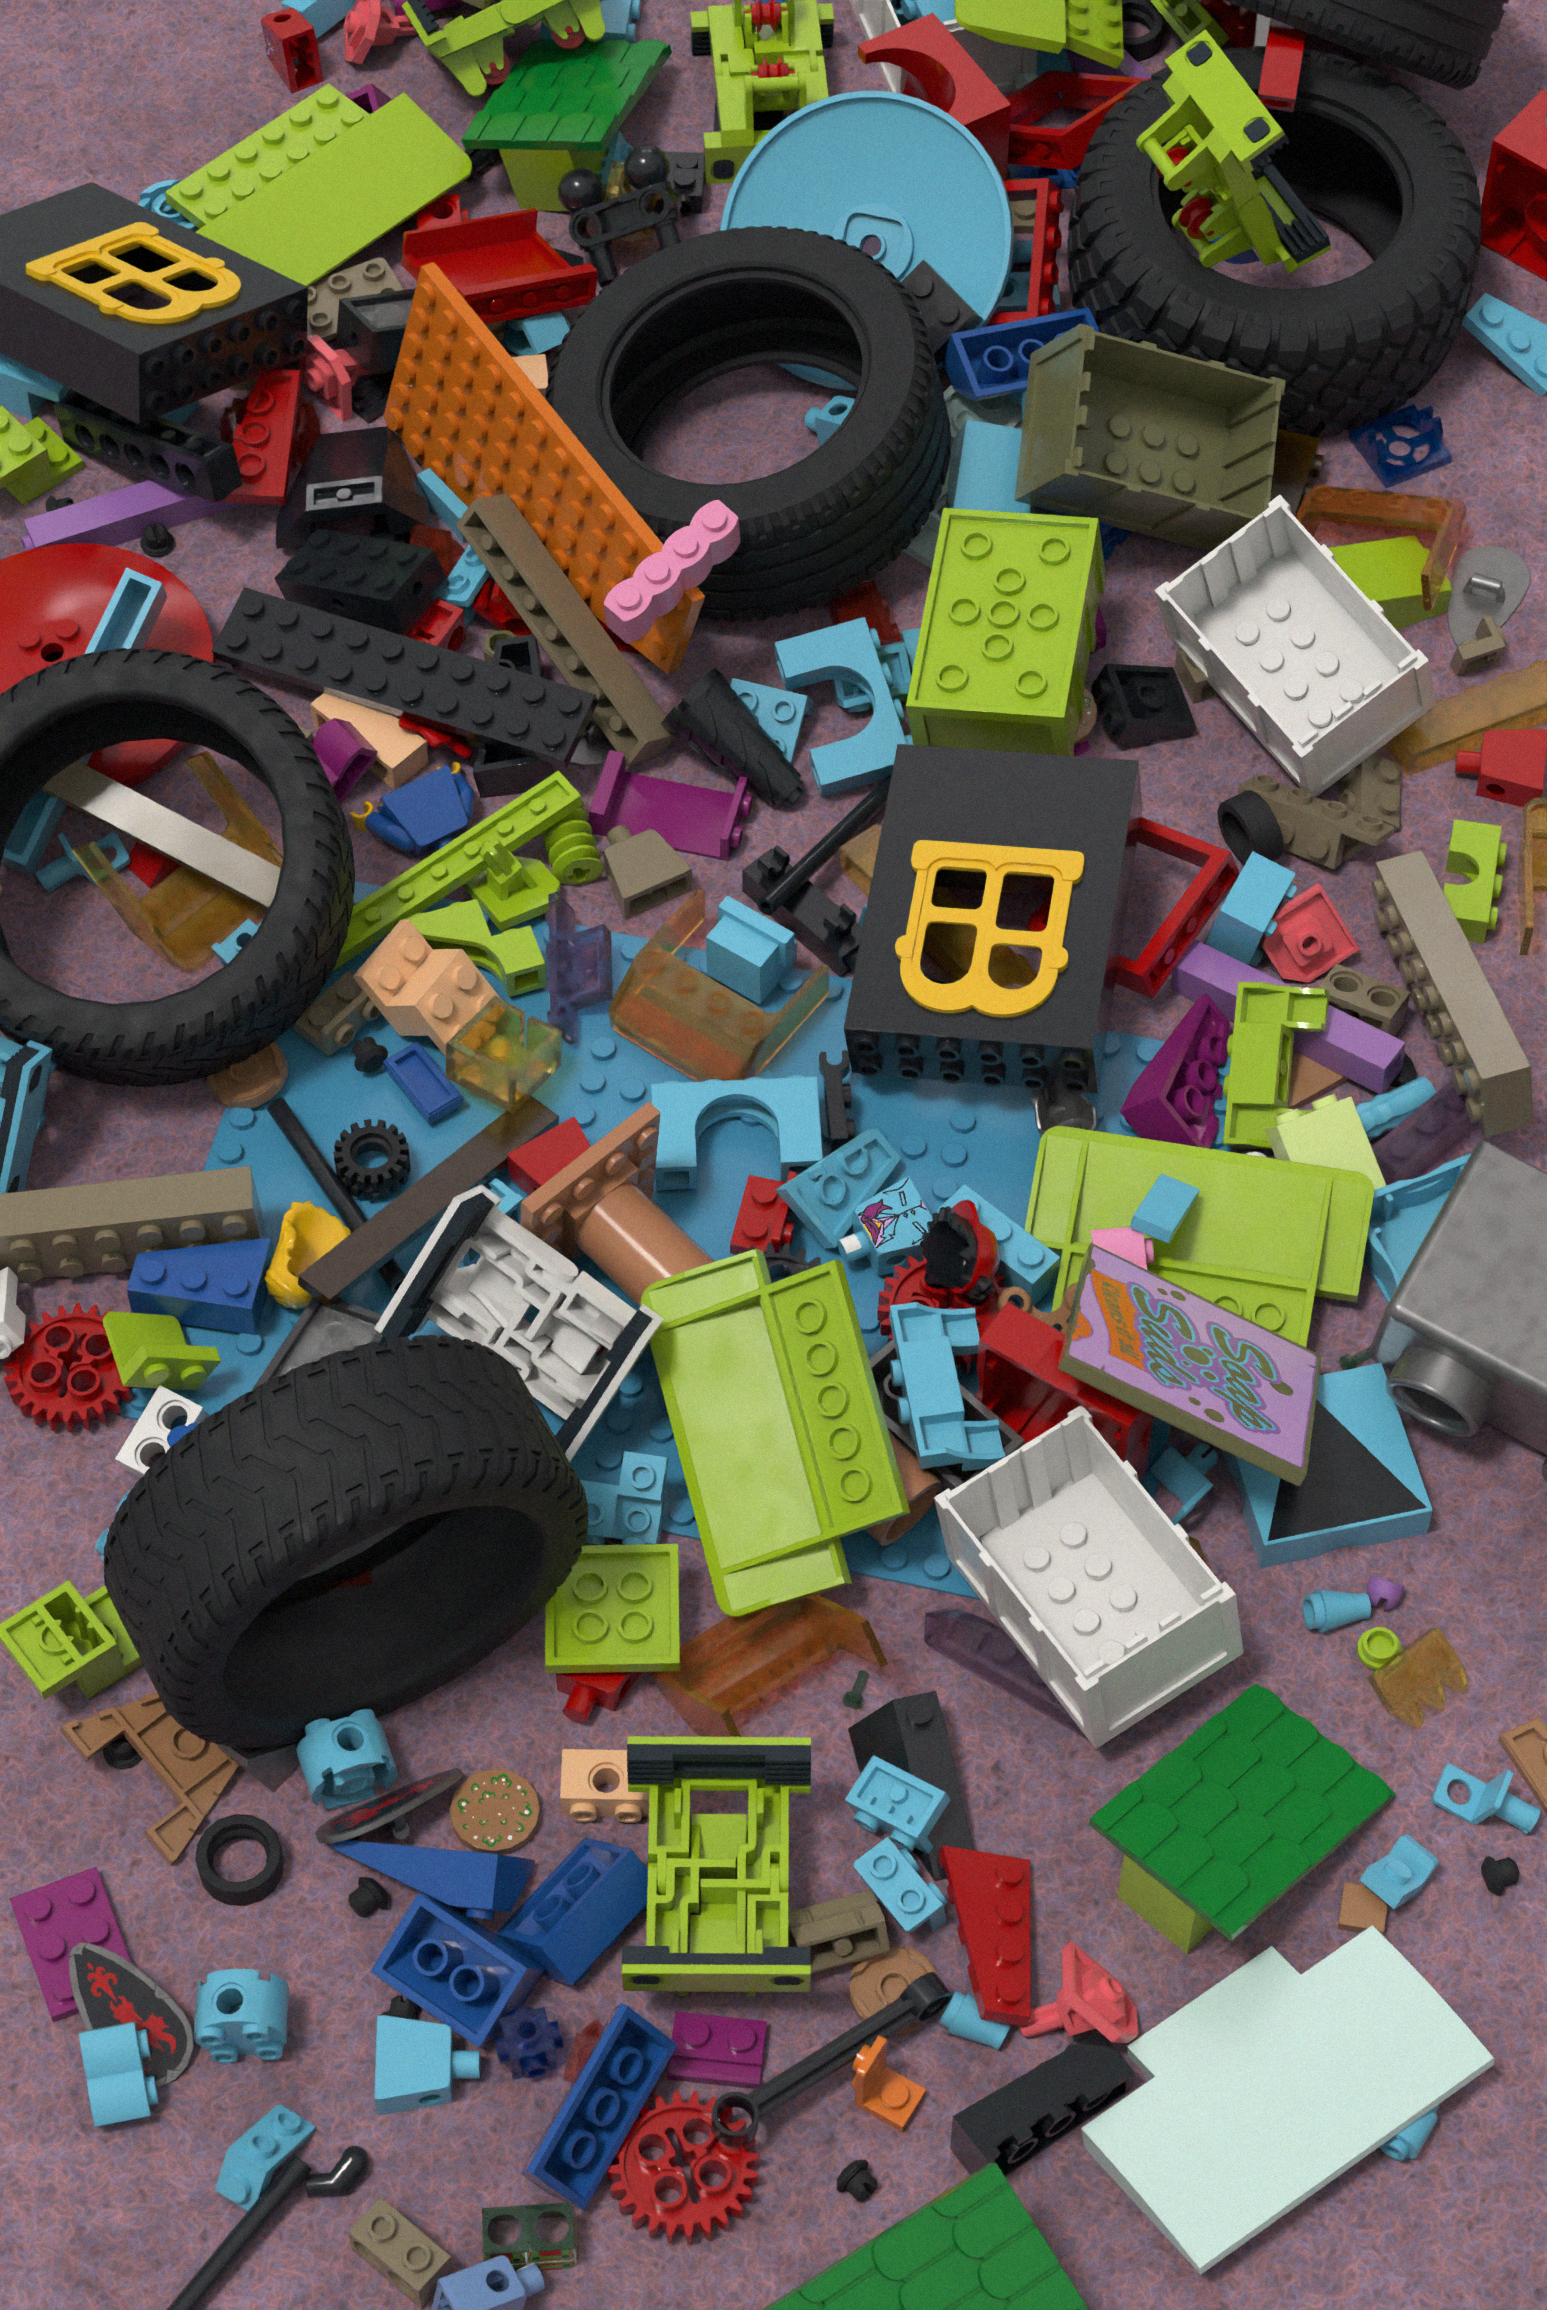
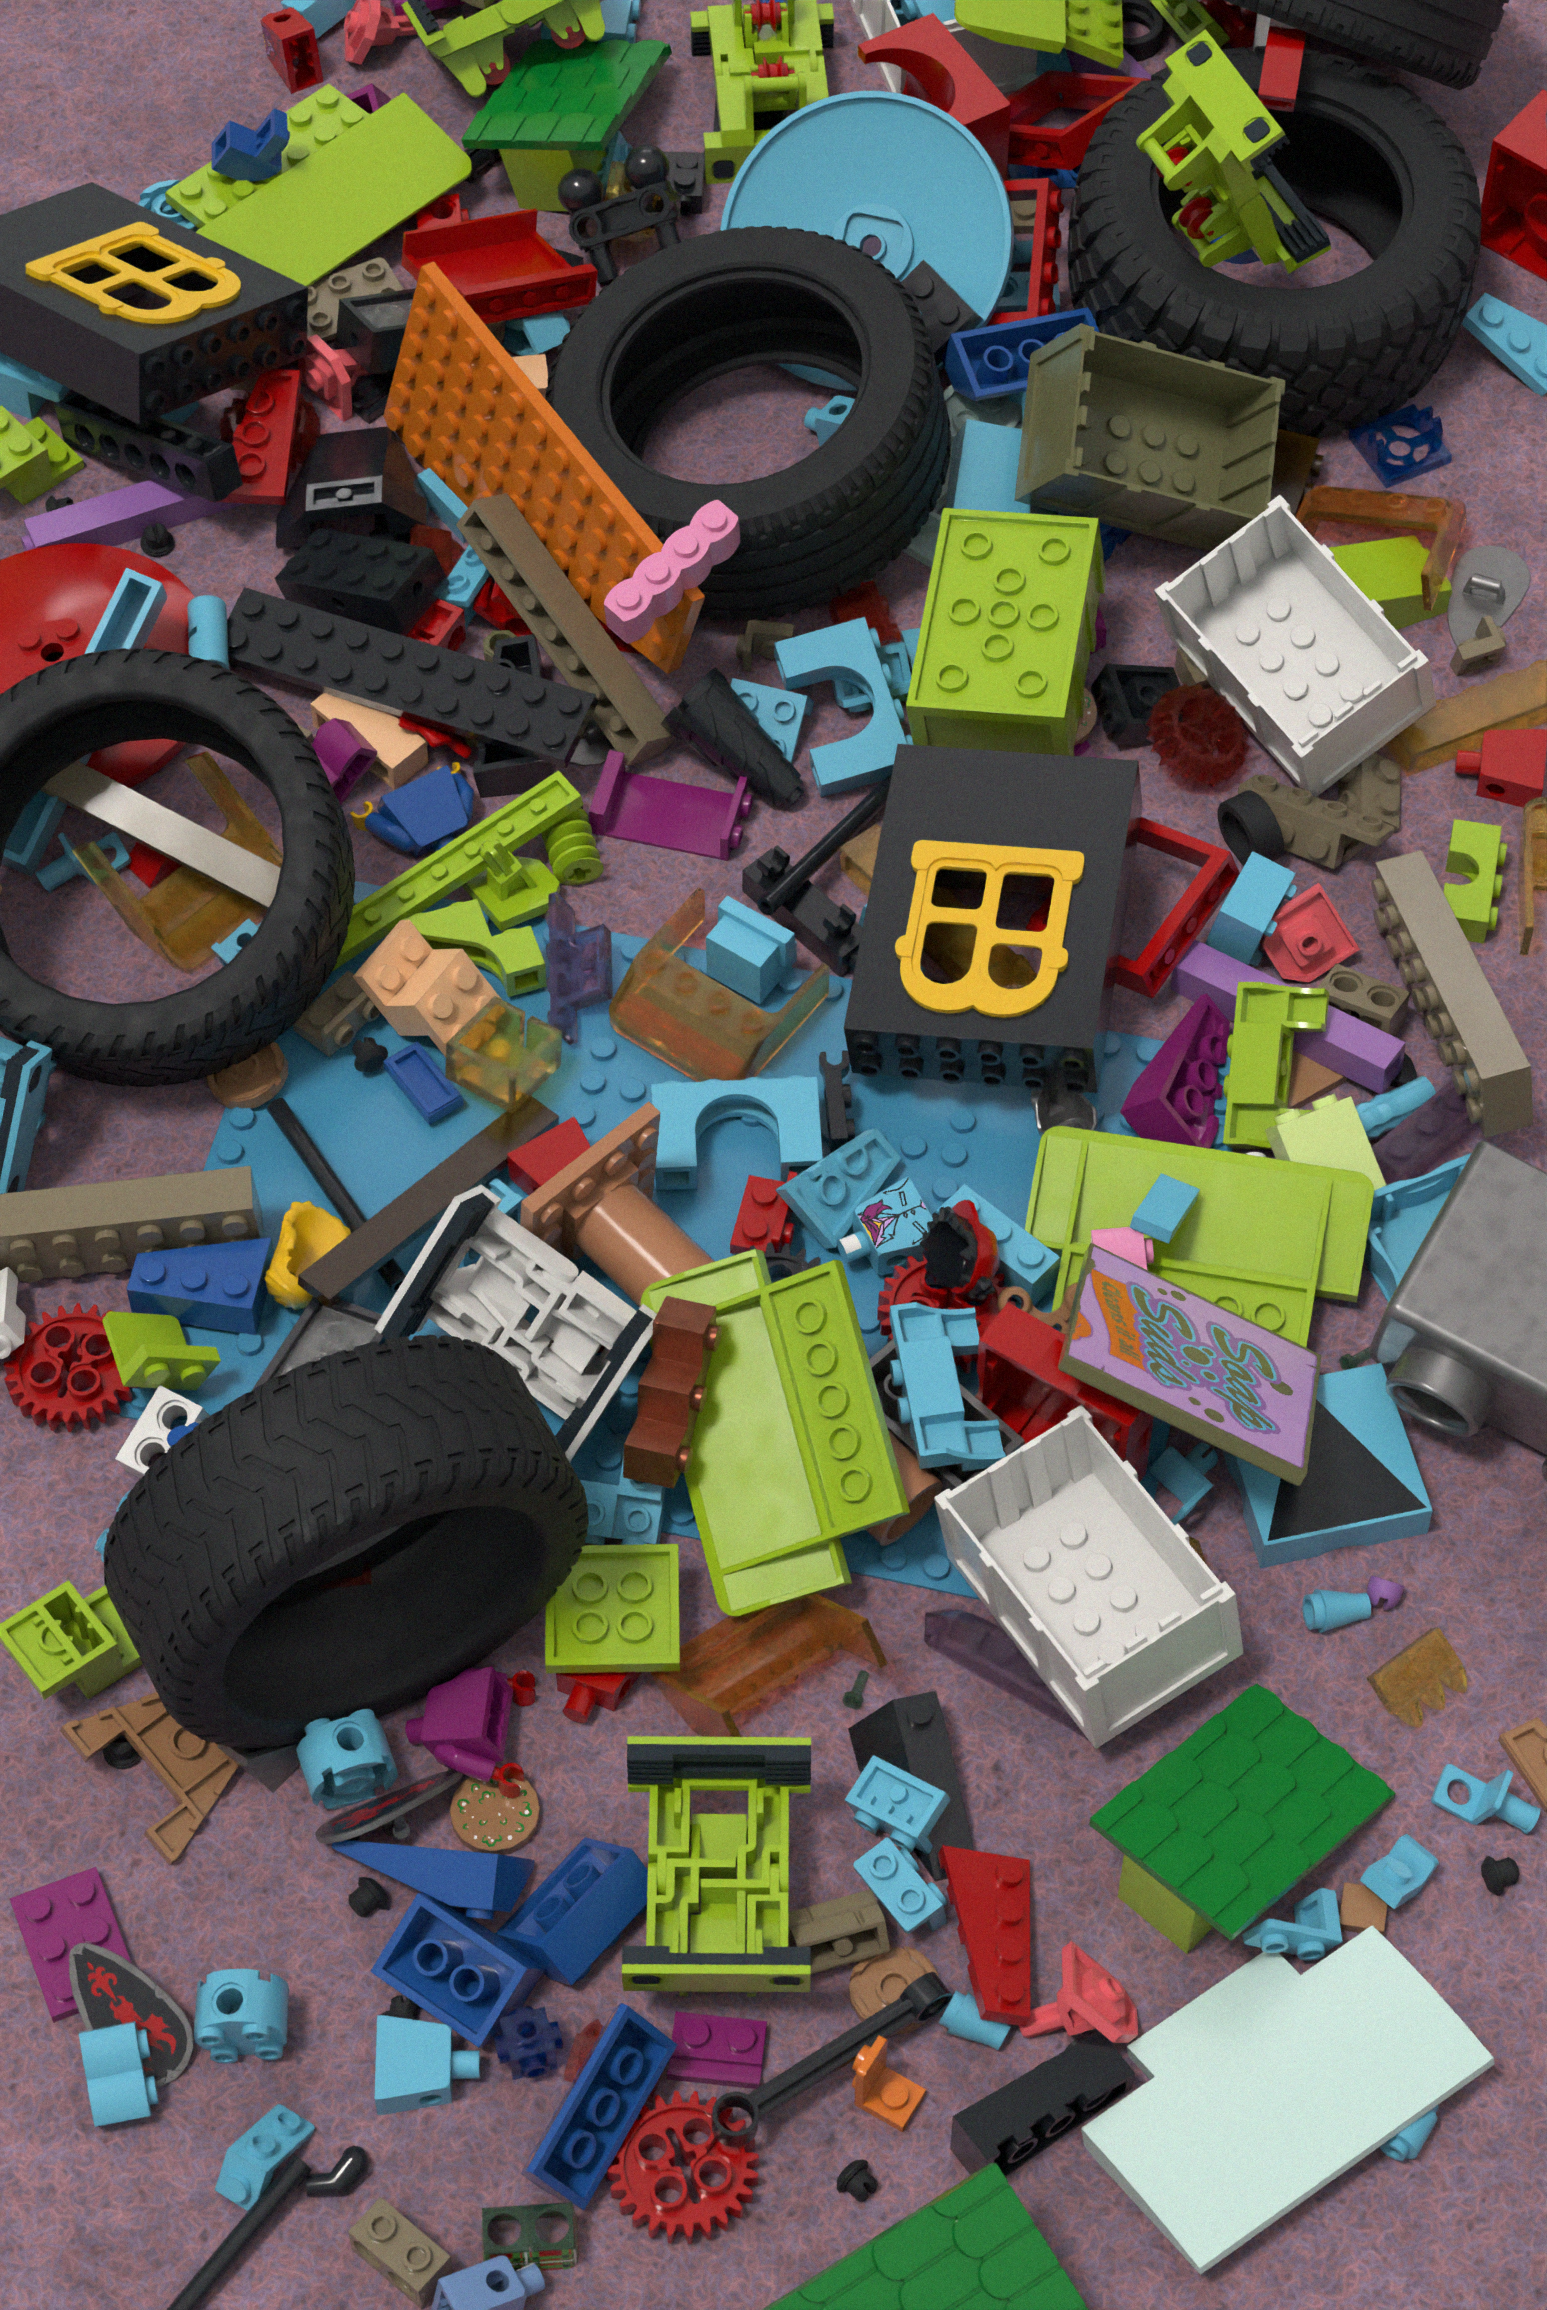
(208, 629): none -> medium azure pin
(250, 1890): black tyre -> none
(251, 153): none -> blue brick
(372, 1139): black tyre -> none
(469, 1724): none -> magenta torso
(584, 1772): light nougat brick -> none
(643, 870): dark tan torso -> none
(671, 1392): none -> copper brick
(760, 640): none -> dark tan bracket
(1205, 727): none -> clear red gear
(1310, 1936): none -> medium azure bracket
(1377, 1647): lime plate -> none

